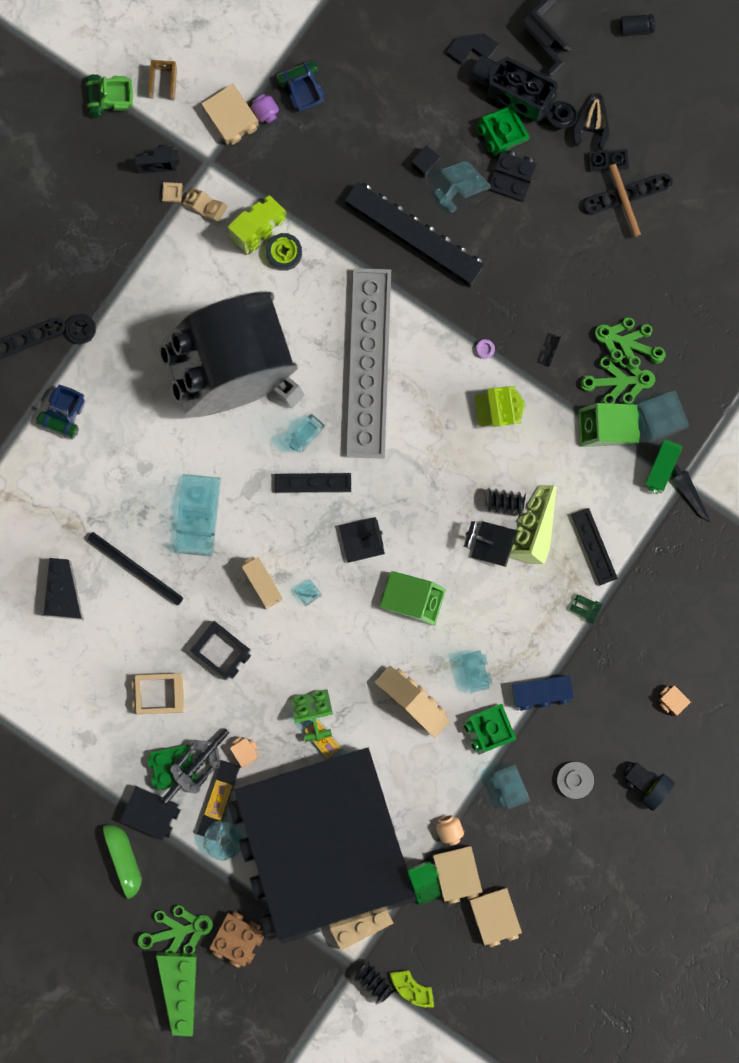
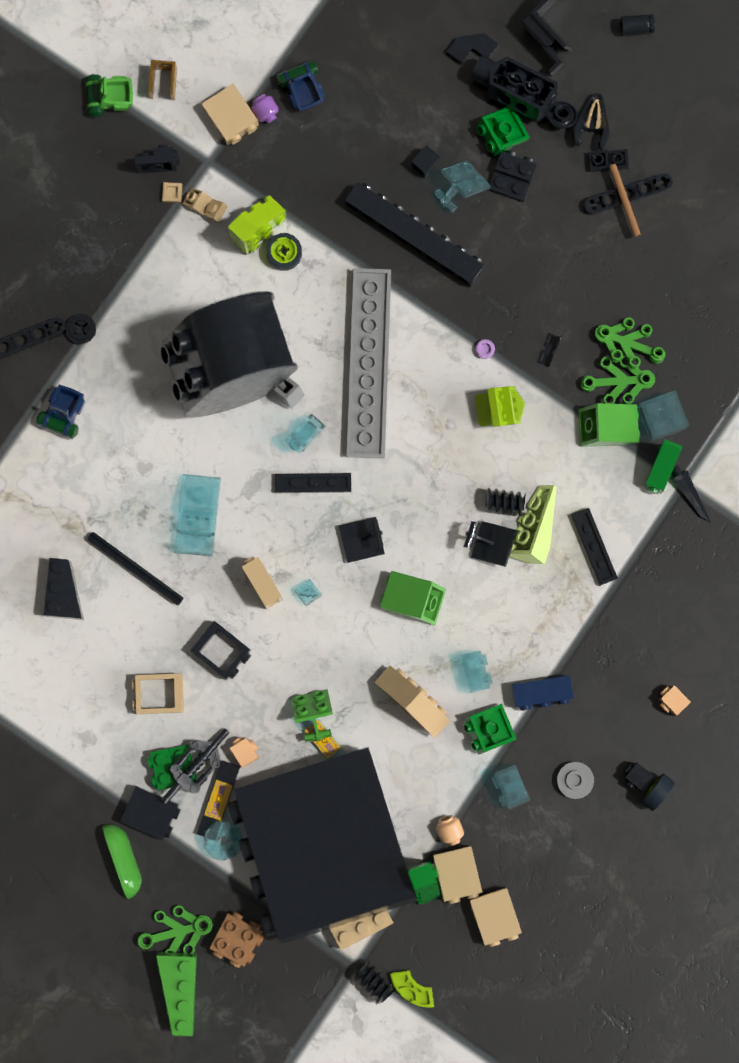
(592, 612): clear green piece -> none

